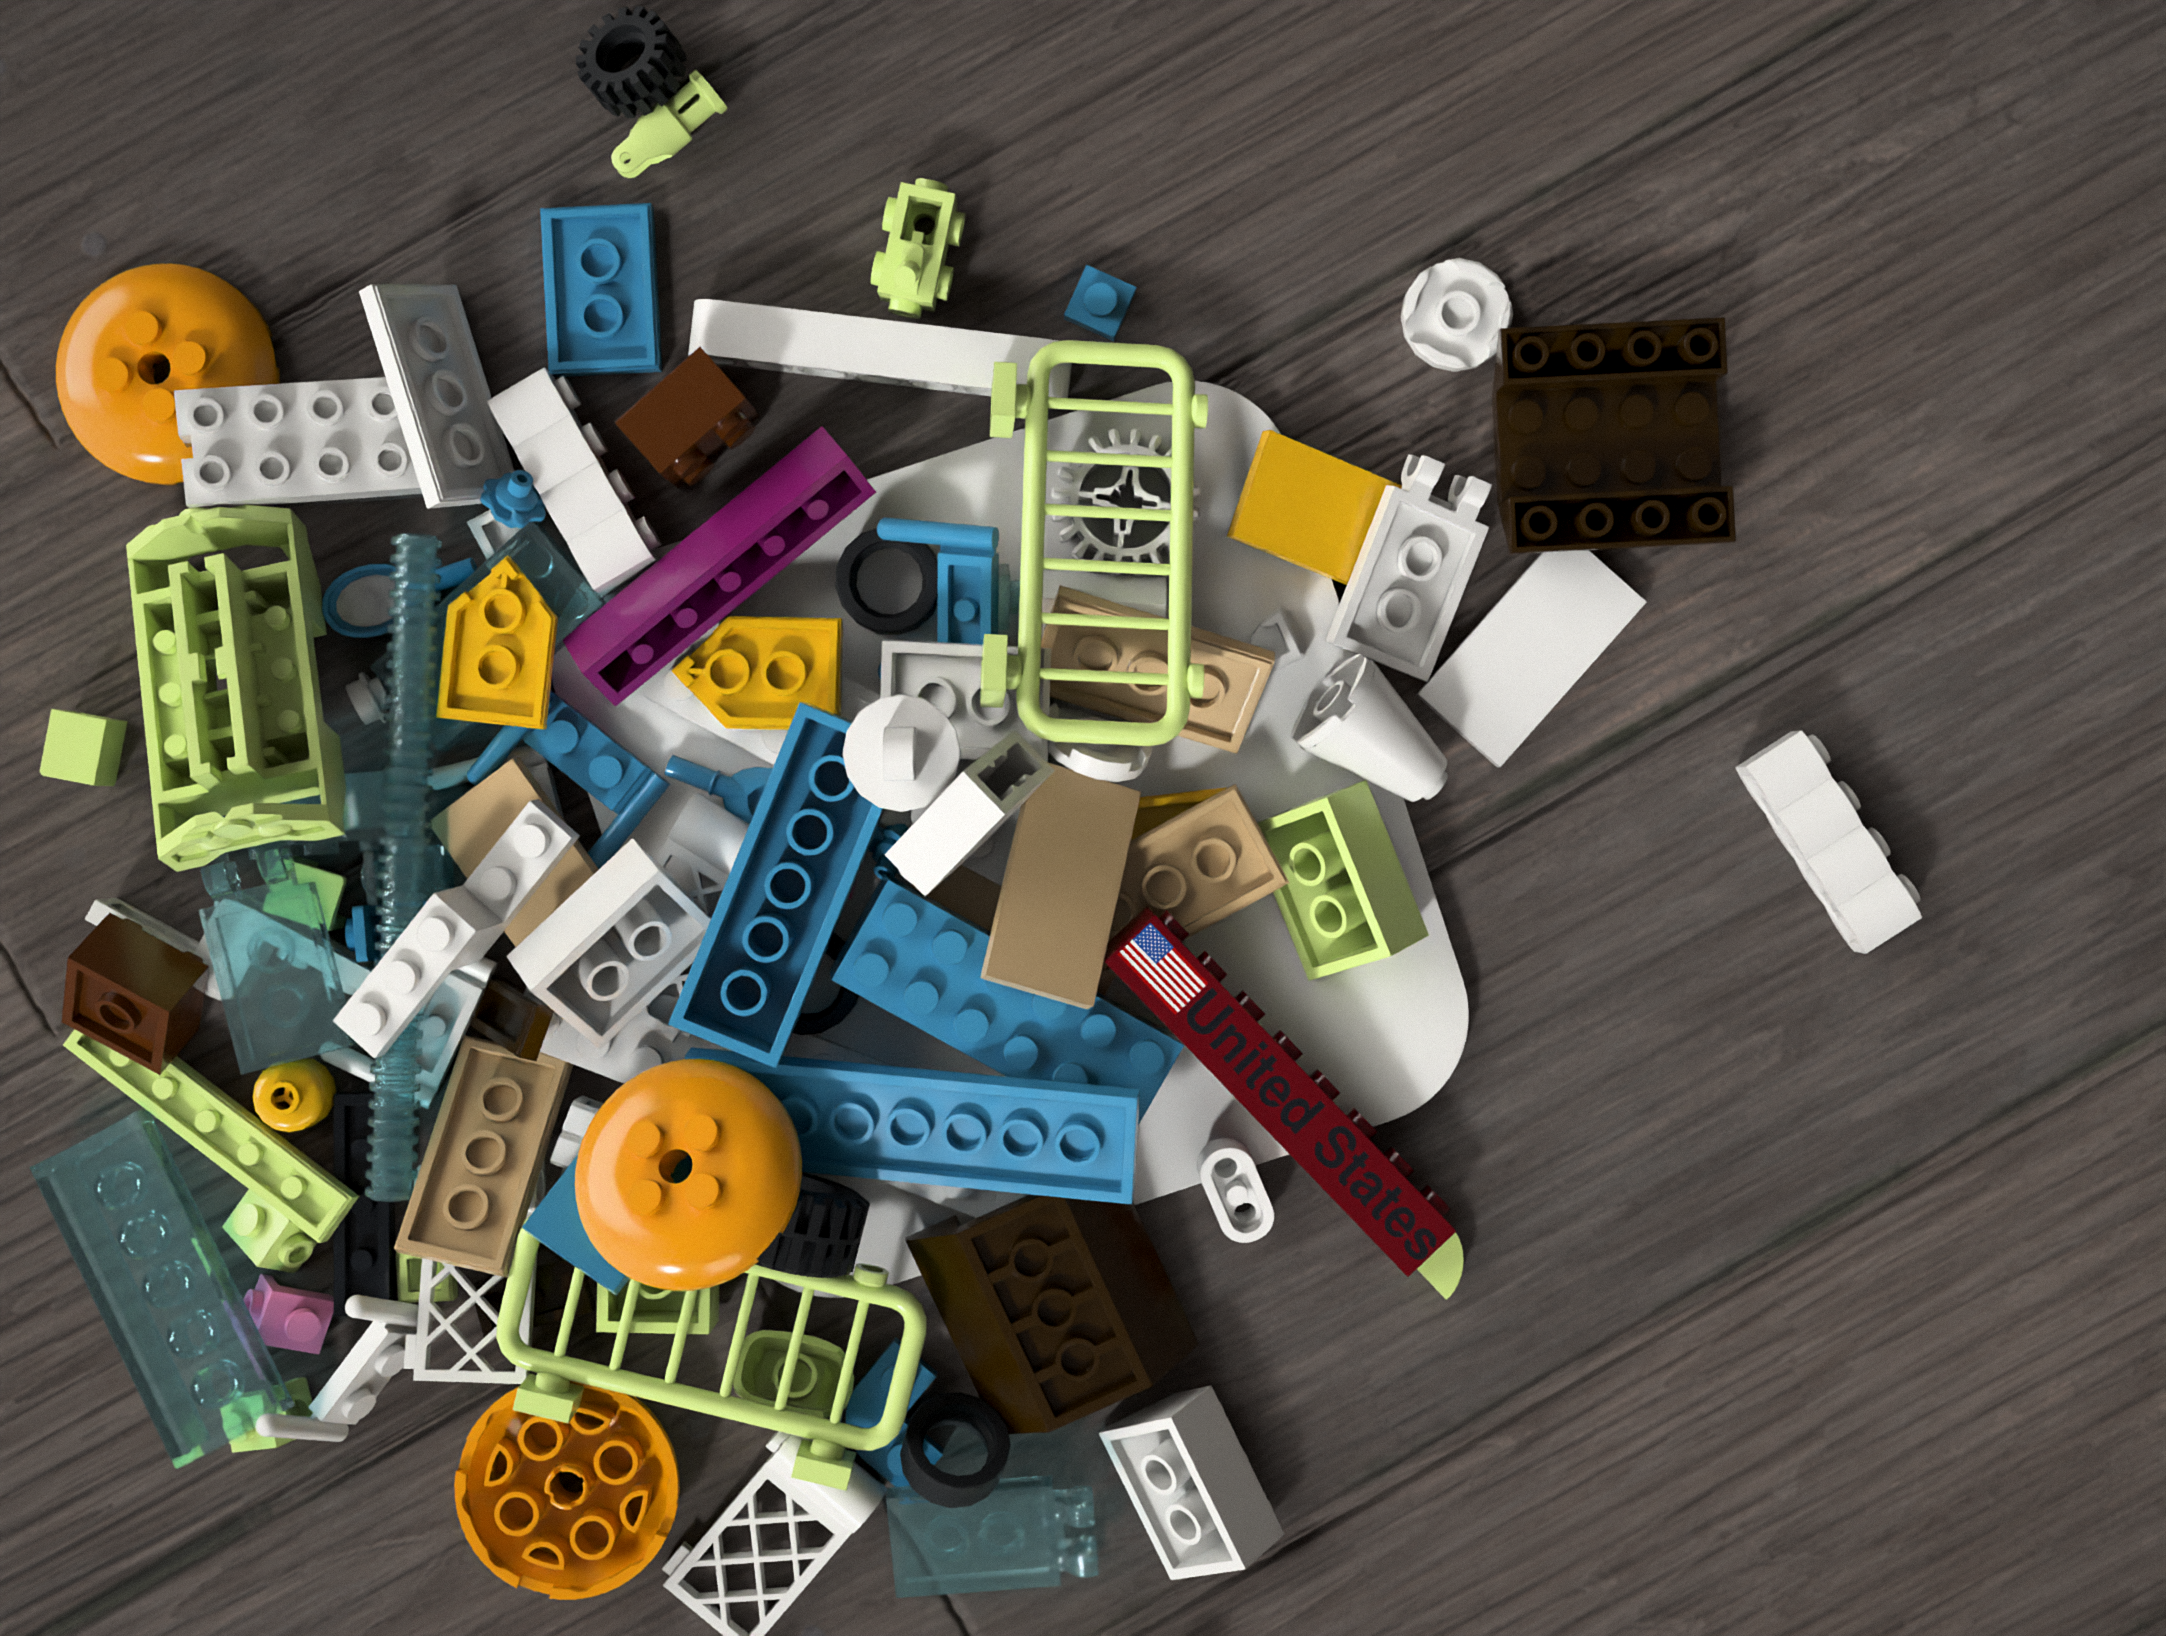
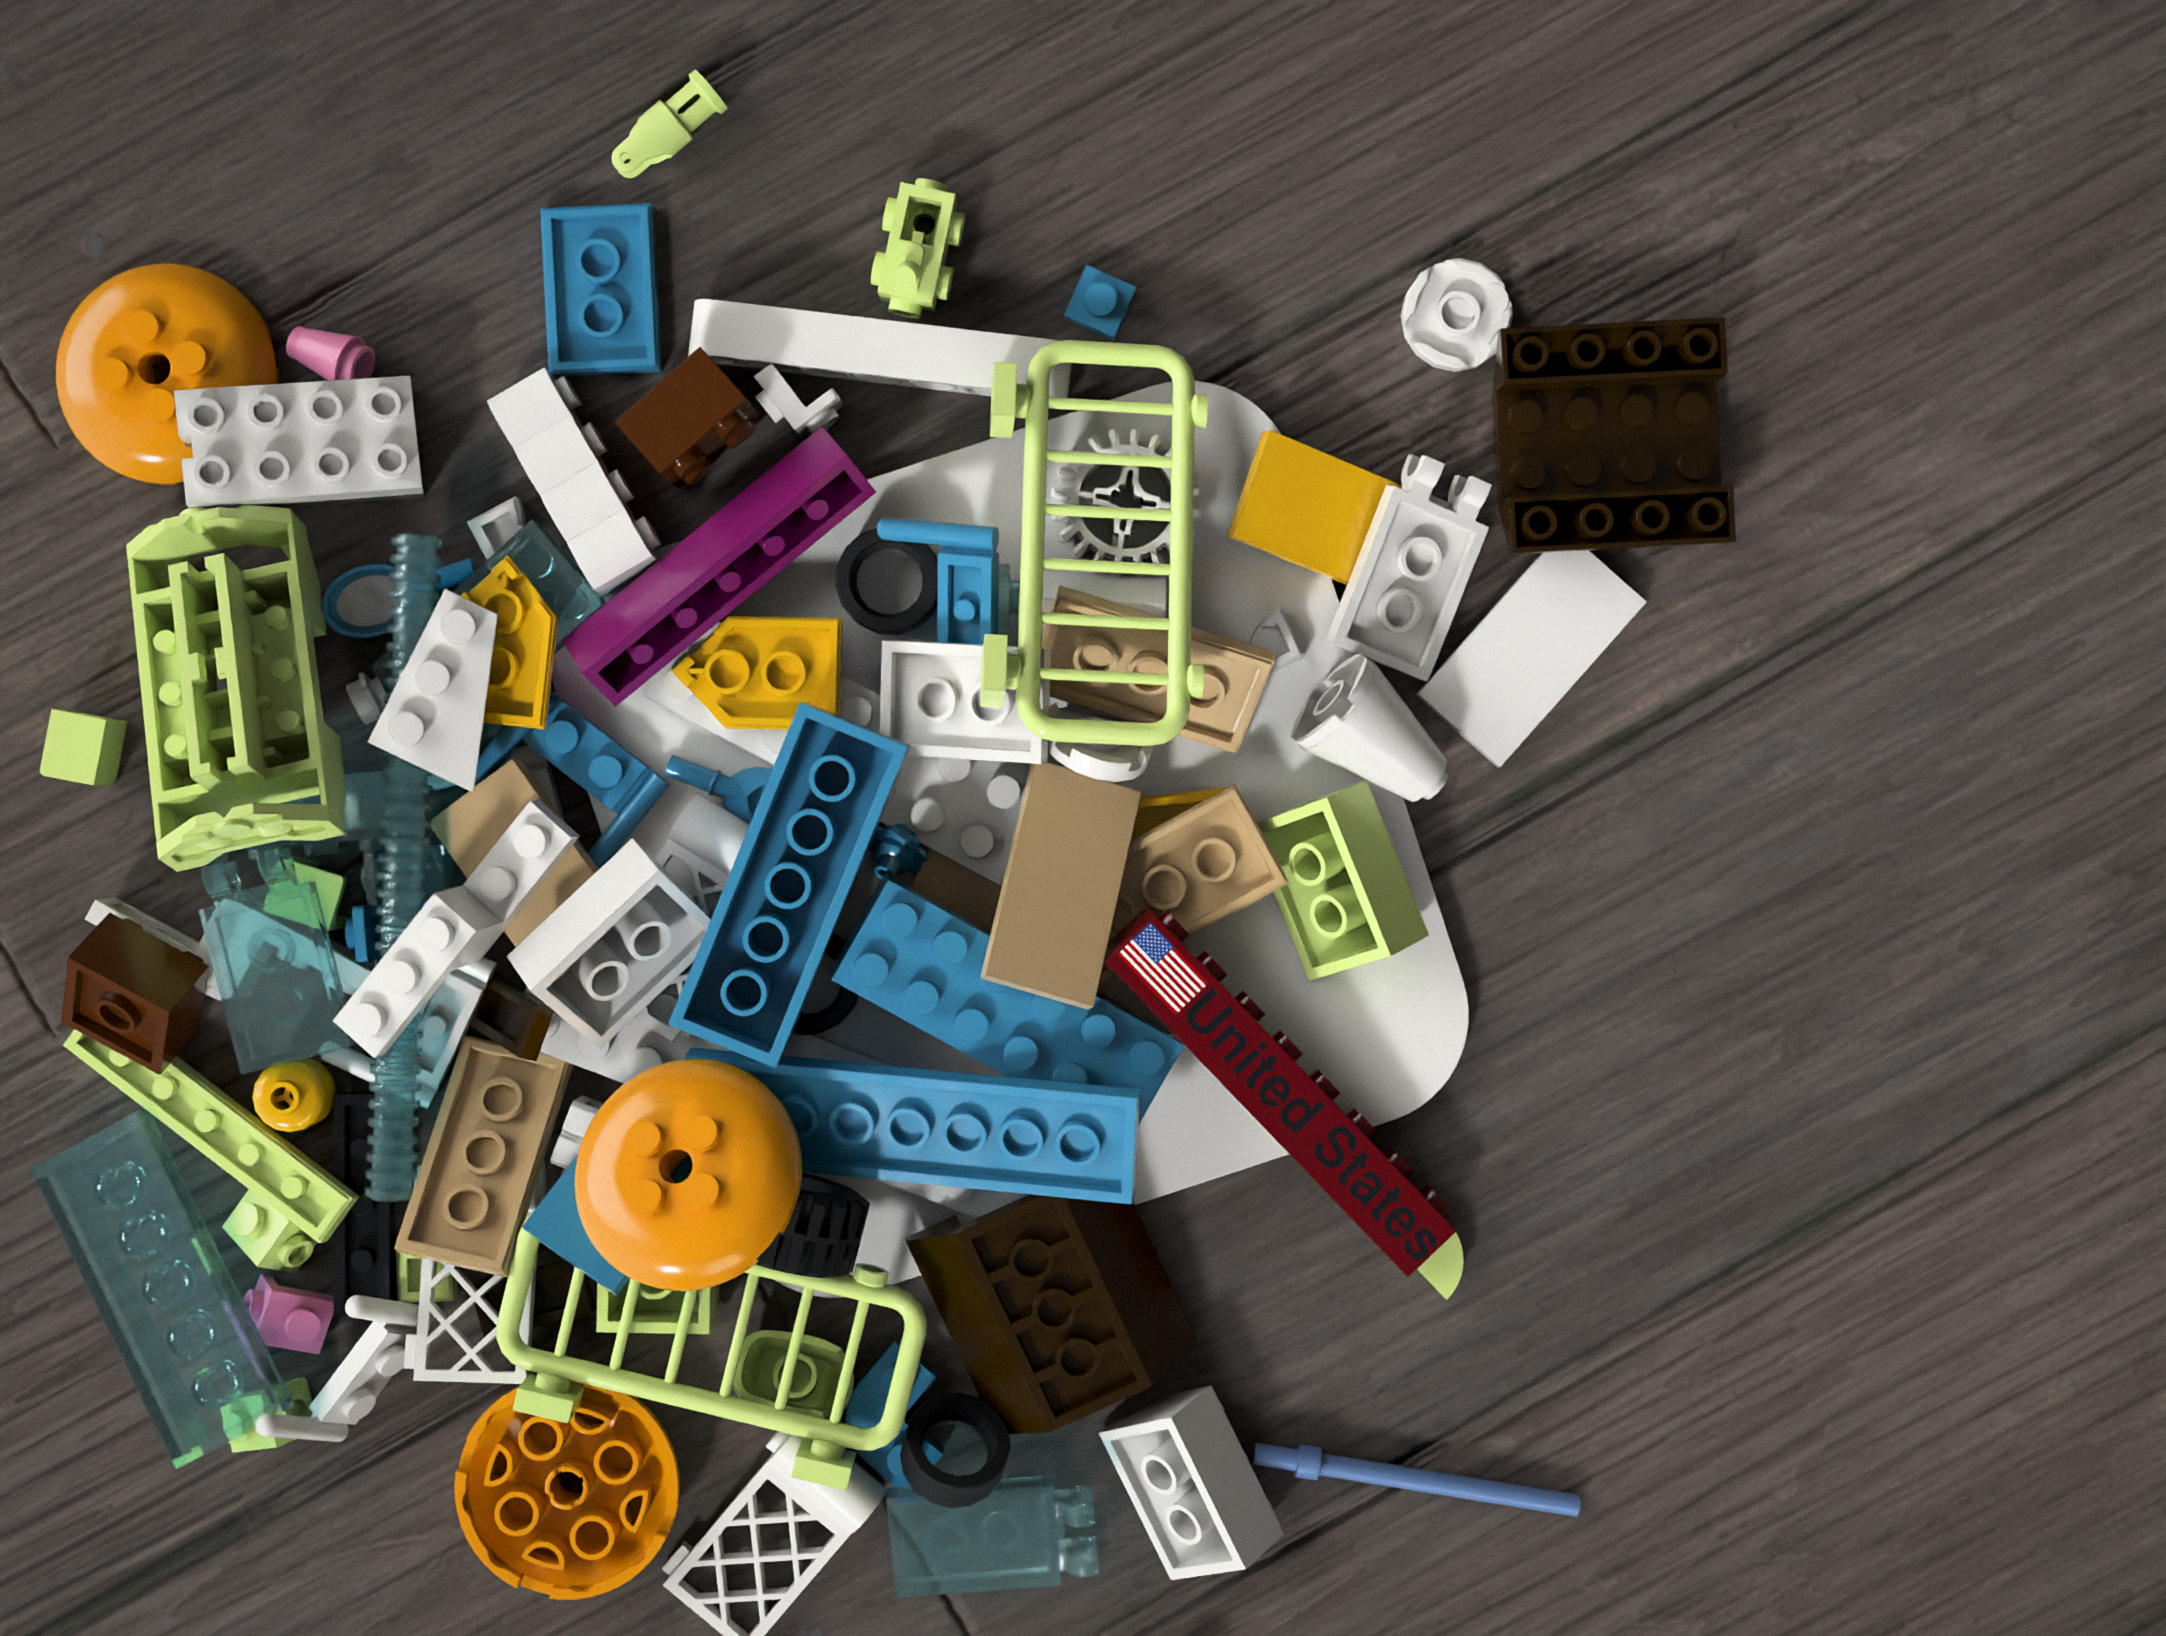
(331, 354): none -> bright pink cone
(437, 390): white tile -> none
(442, 693): none -> white wing
(513, 499): dark azure plant -> none
(617, 44): black tyre -> none
(782, 402): none -> white bracket
(901, 752): white tile -> none
(969, 812): white brick -> none
(1234, 1186): white plate -> none
(1310, 1462): none -> medium blue bar
(1828, 841): white brick -> none

